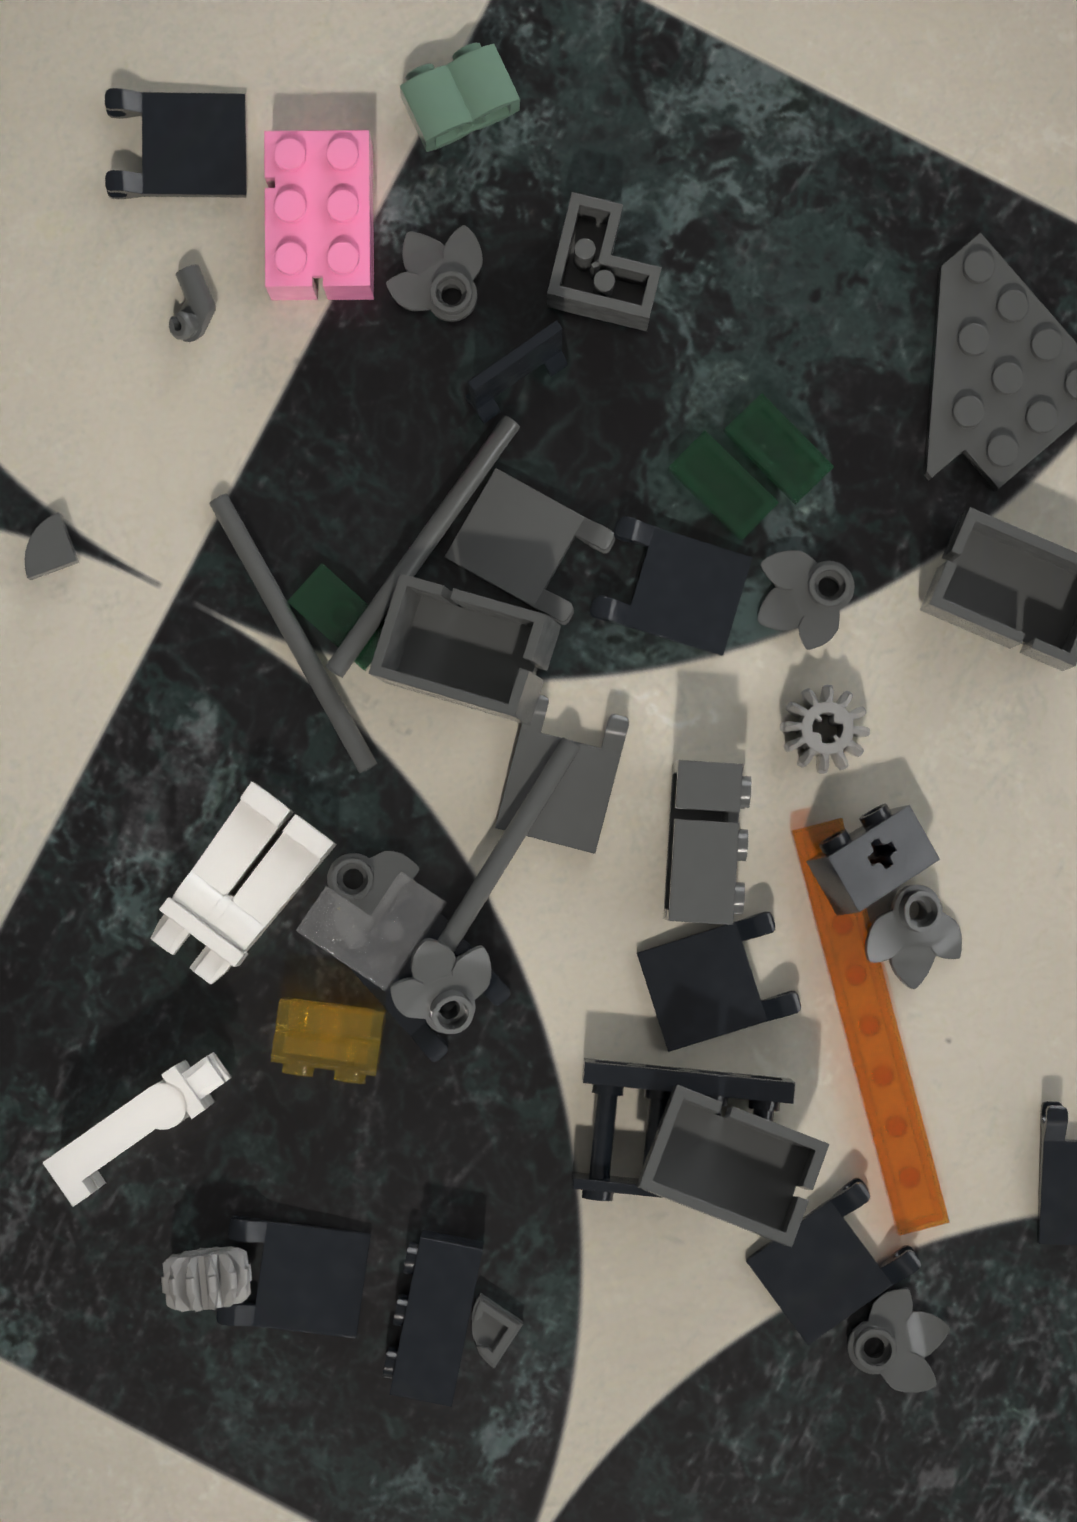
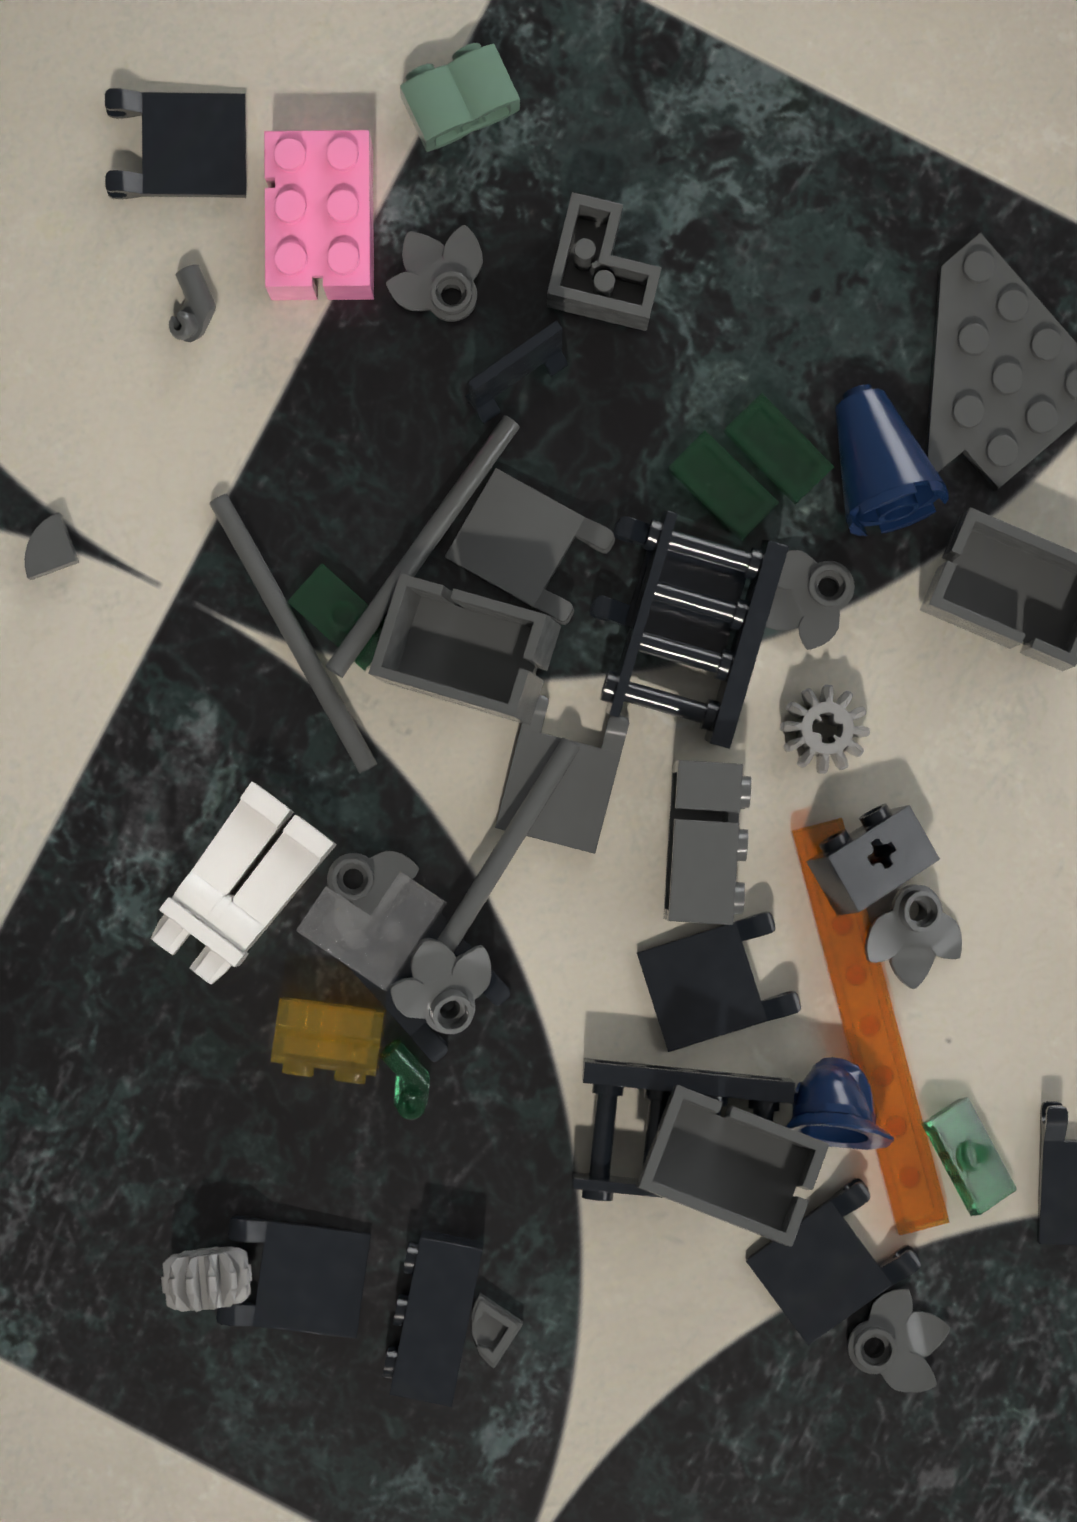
(161, 1106): white hips -> none
(411, 1080): none -> clear green arm
(730, 666): none -> black fence
(837, 1107): none -> dark blue piece
(882, 465): none -> dark blue cone
(969, 1156): none -> clear green plate

